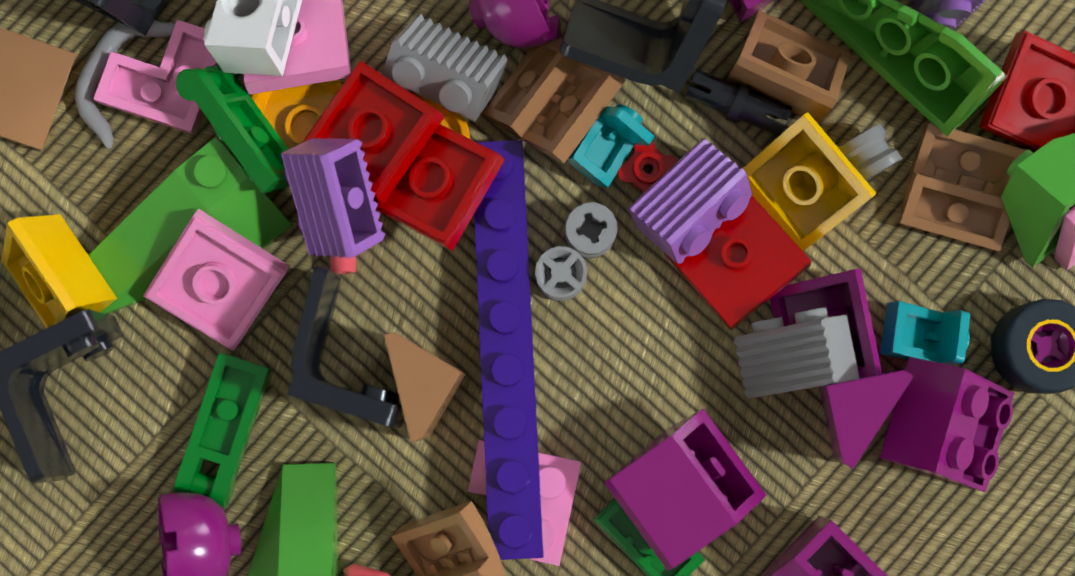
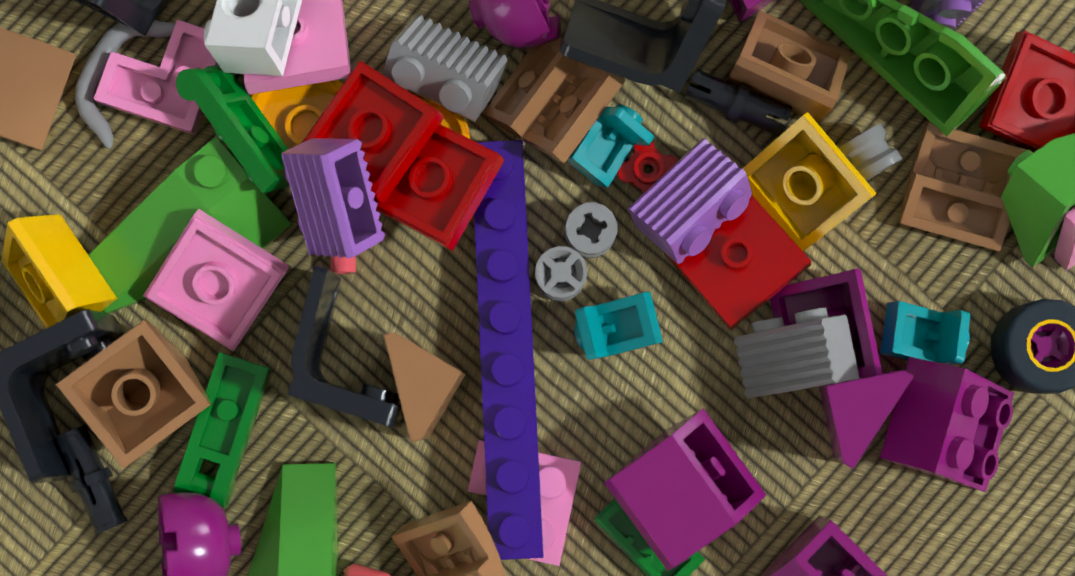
(90, 479): none -> black pin
(135, 392): none -> medium nougat slope
(617, 326): none -> teal bracket

